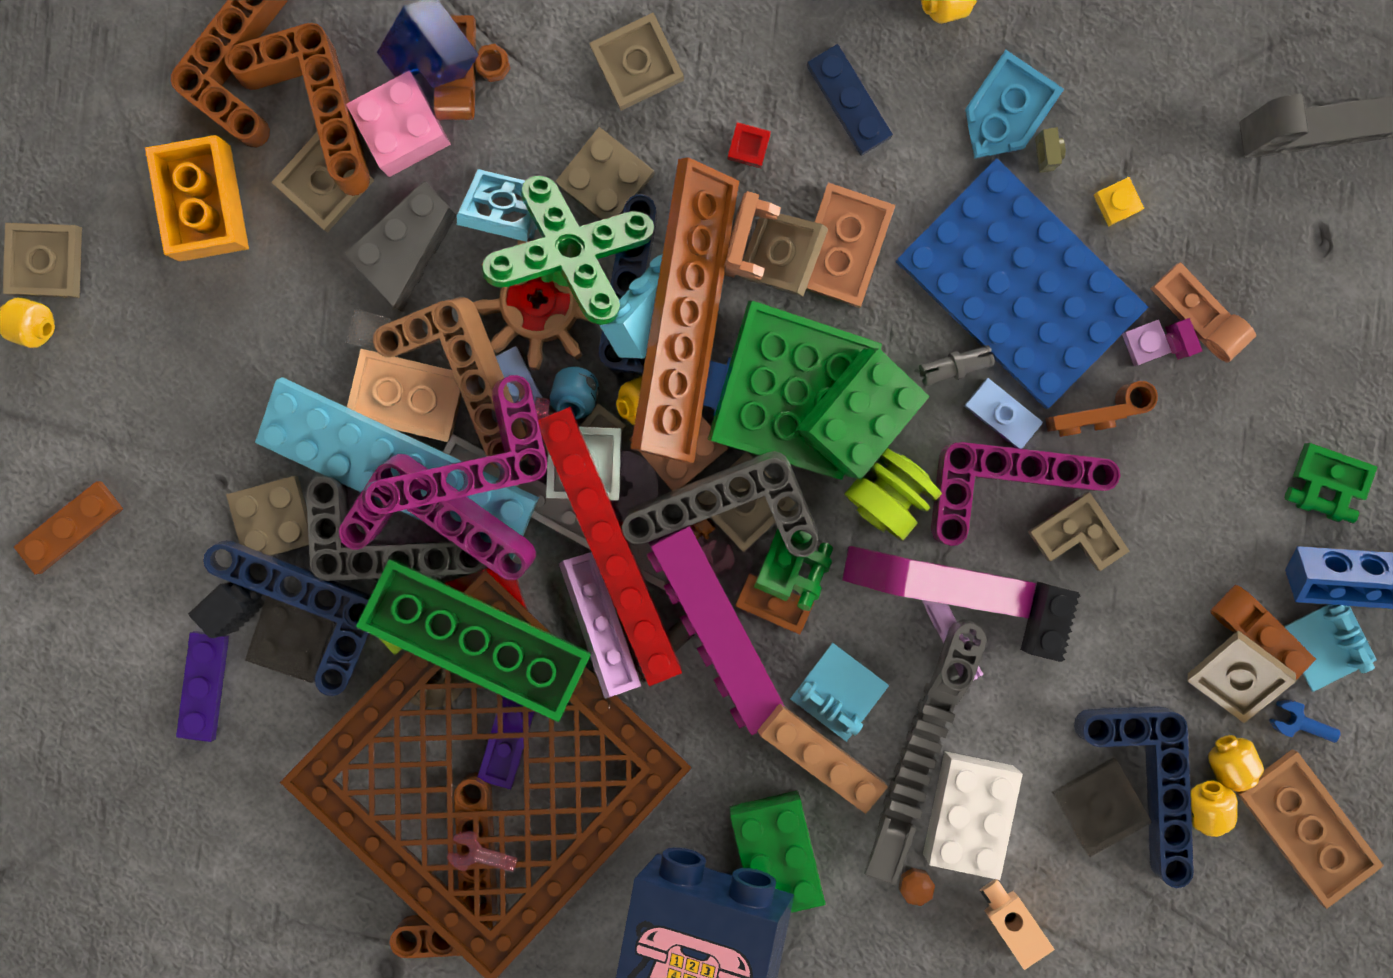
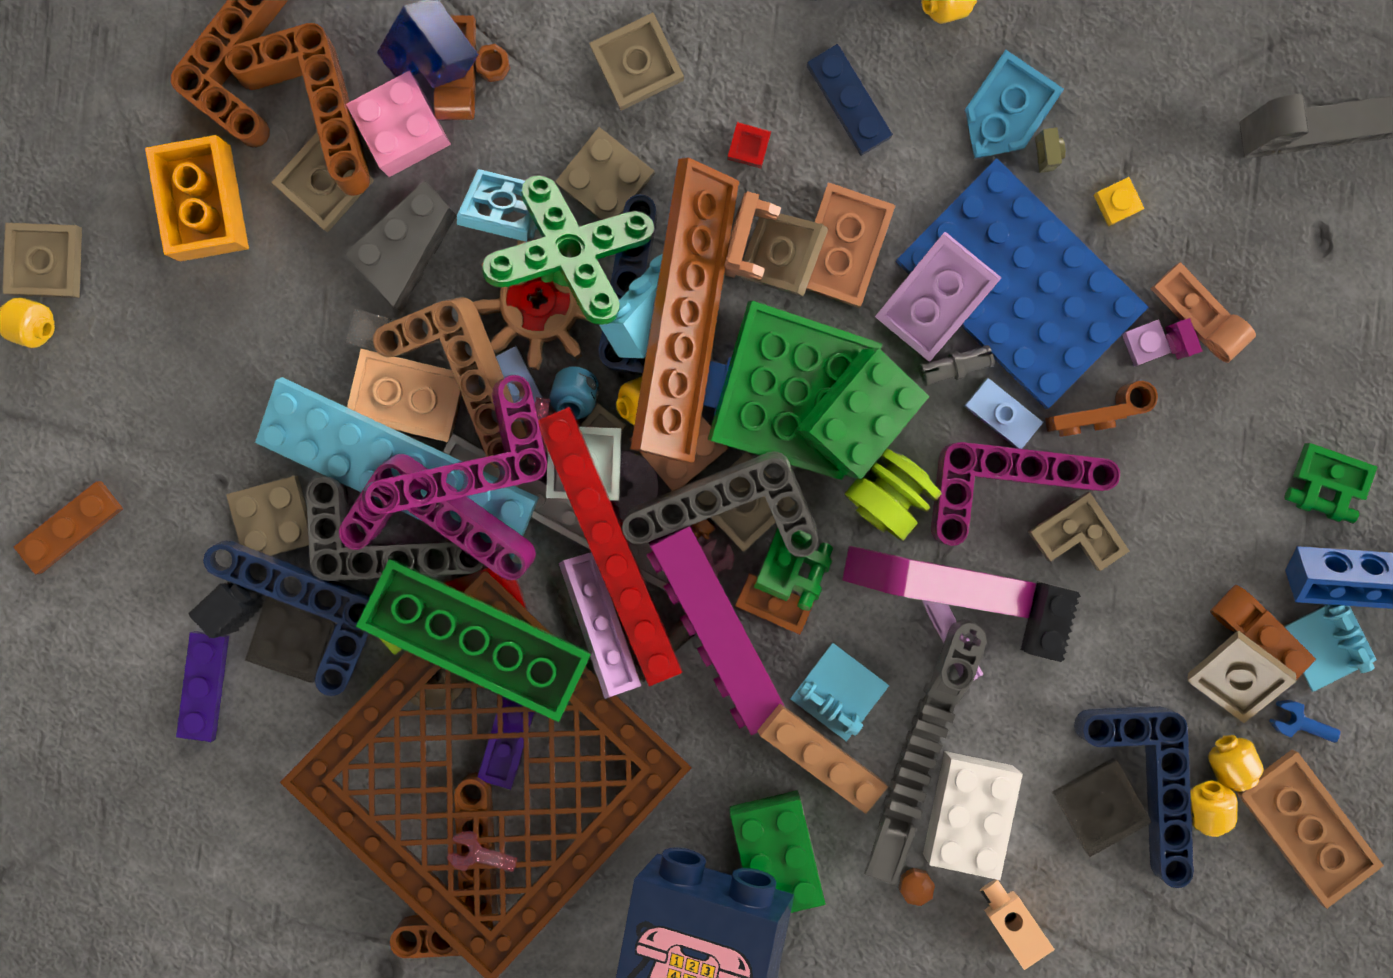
(937, 296): none -> lavender plate

